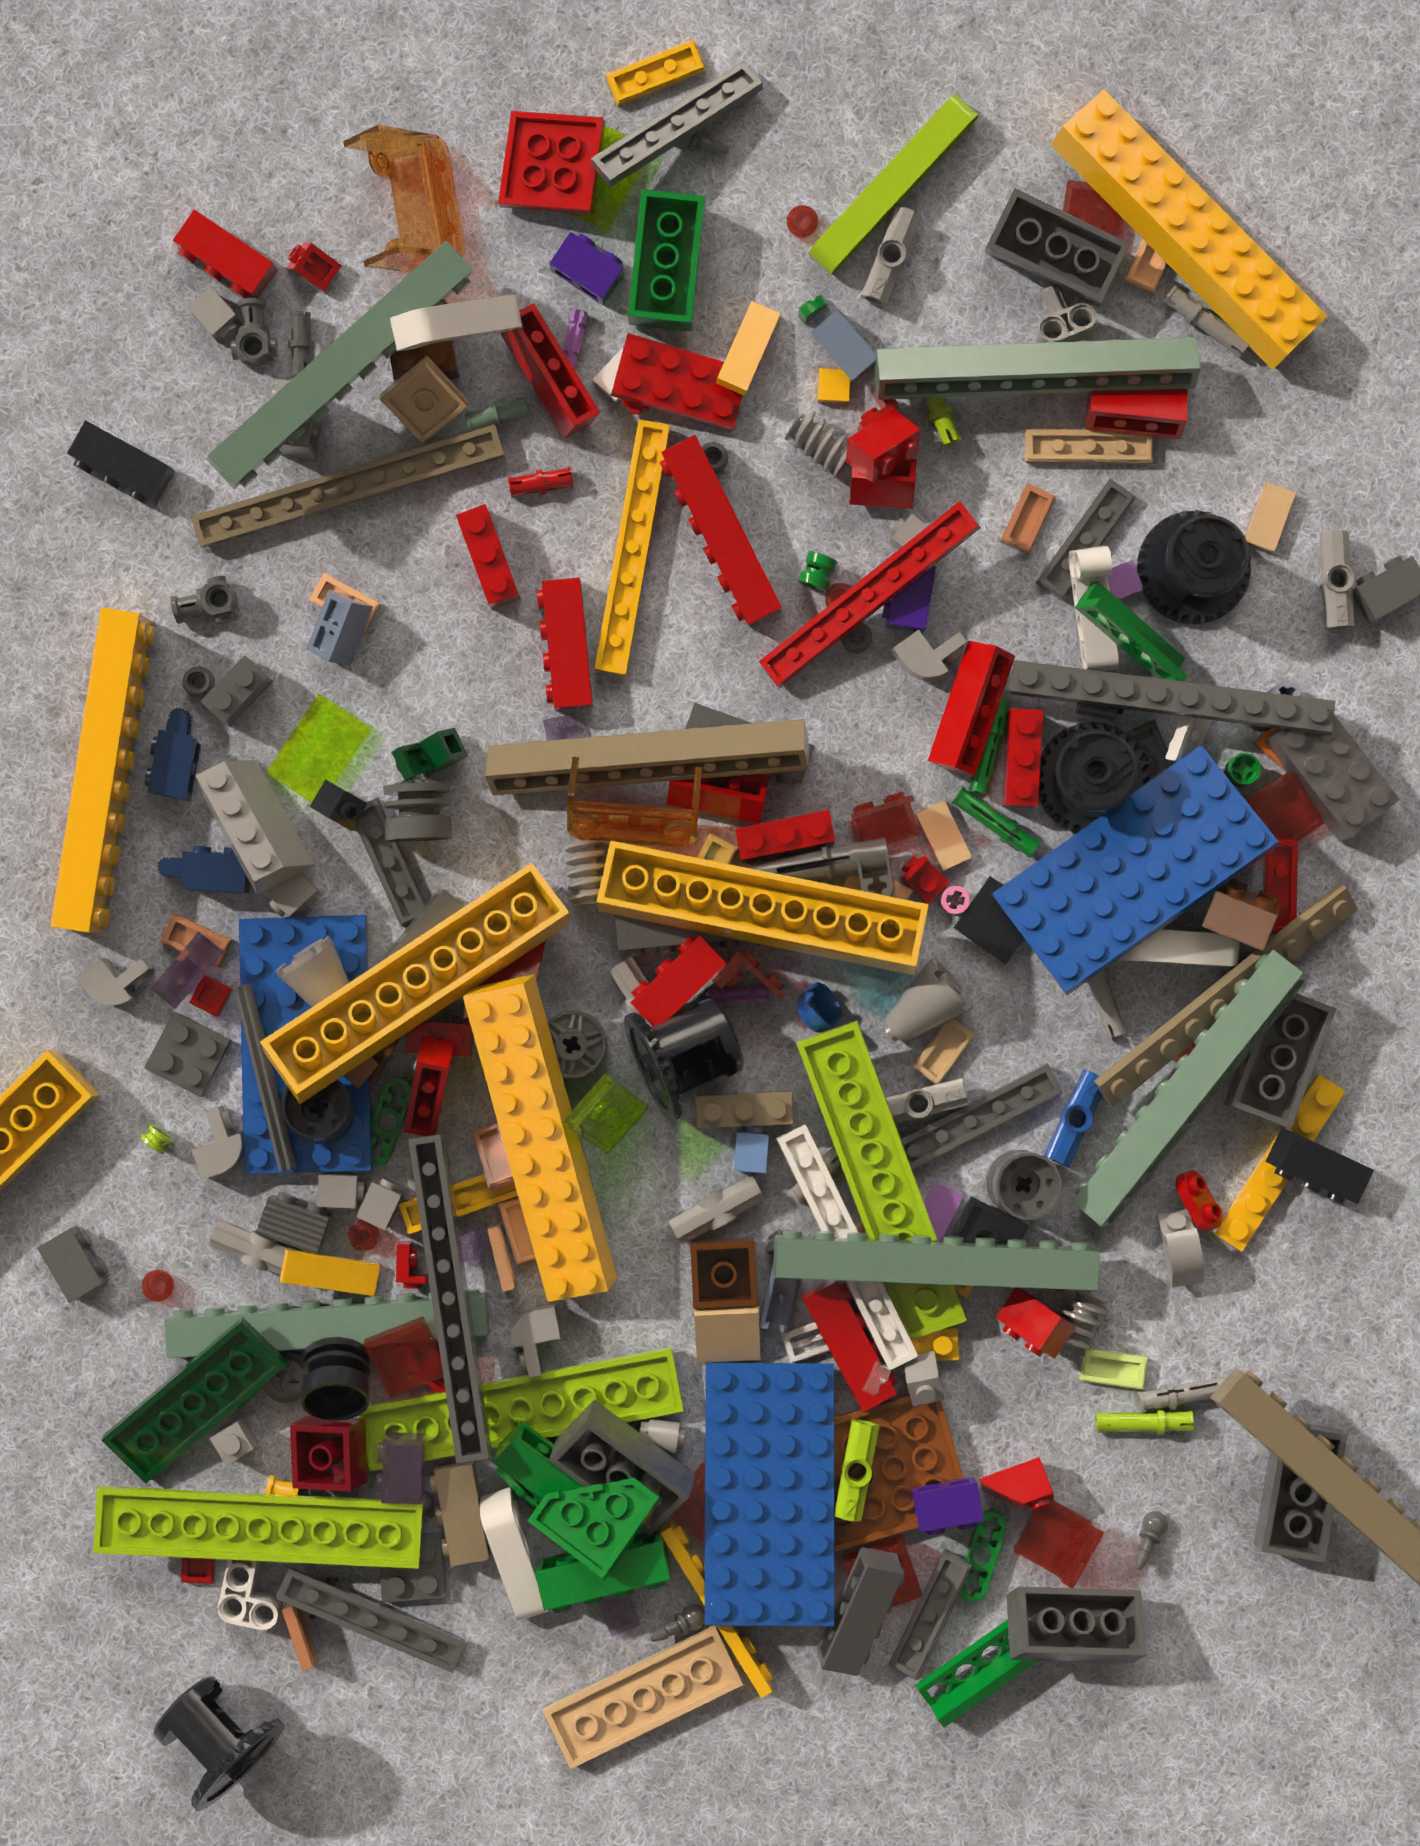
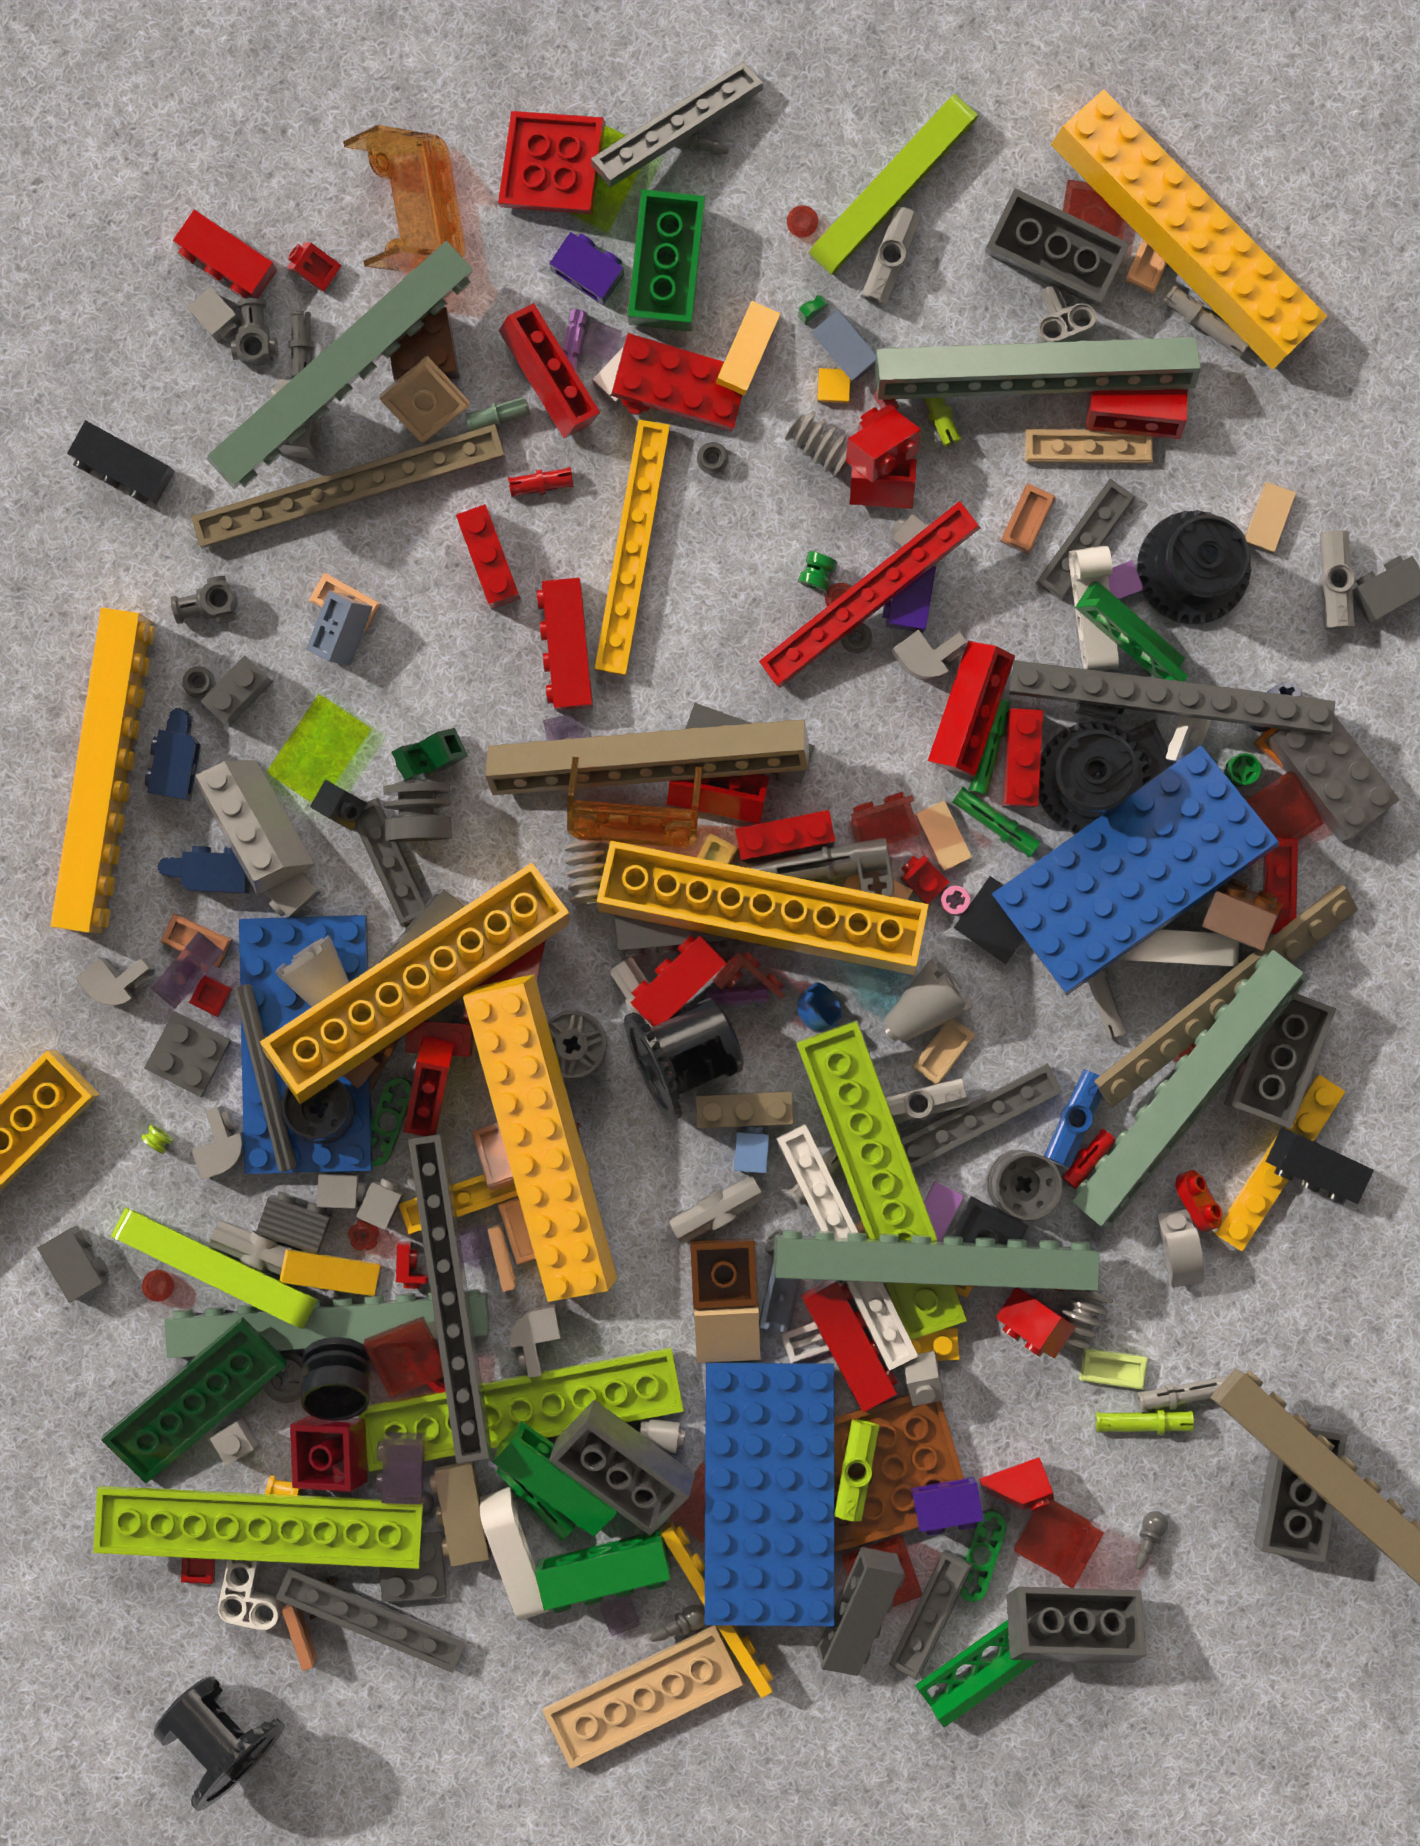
(214, 1268): none -> lime beam
(455, 321): white beam -> none
(596, 1520): green plate -> none
(601, 340): none -> clear purple tile
(606, 1114): clear neon green tile -> none
(655, 73): yellow tile -> none
(721, 530): red brick -> none
(877, 1376): clear tile -> none
(1089, 1158): none -> red pin

